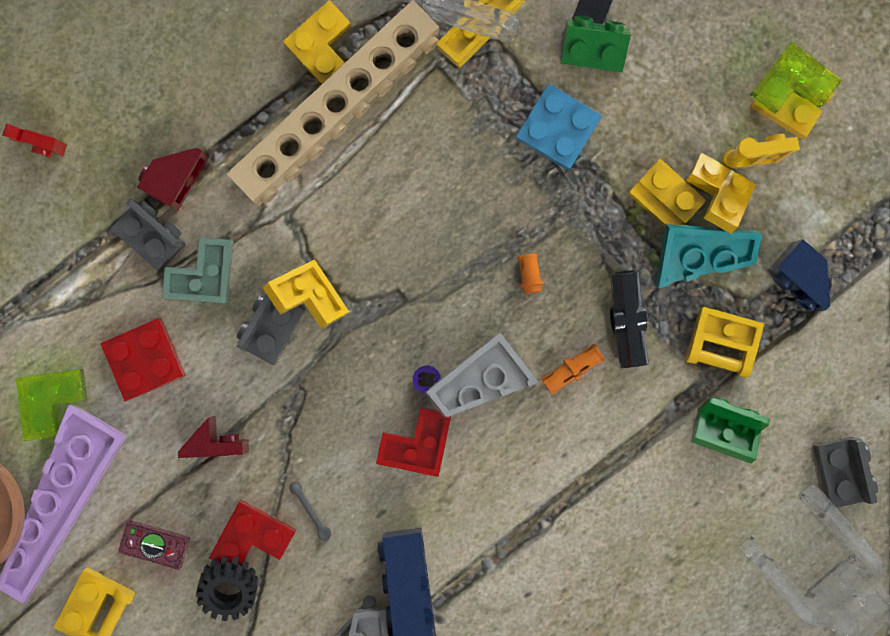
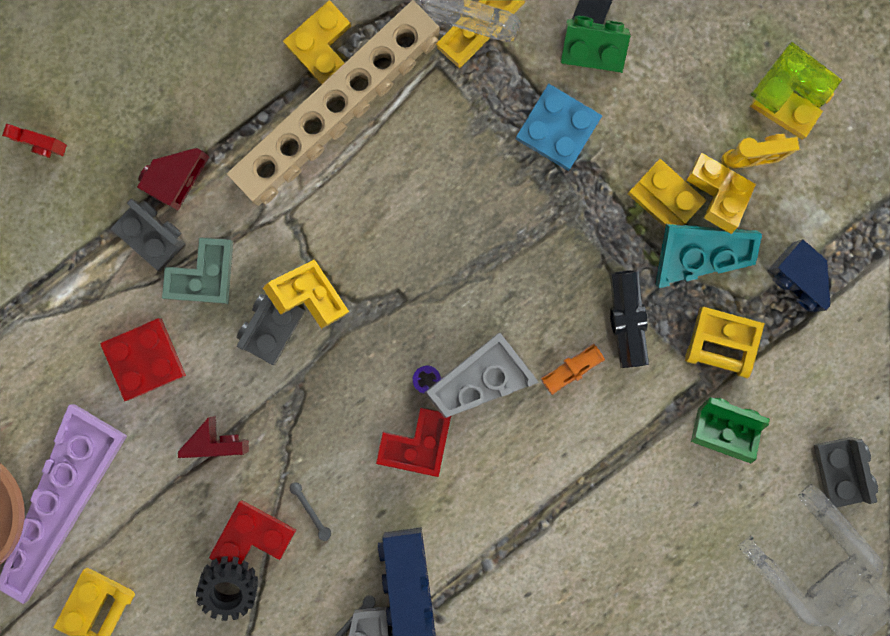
(39, 398): clear neon green plate -> none
(154, 544): tile -> none
(530, 274): orange pin -> none

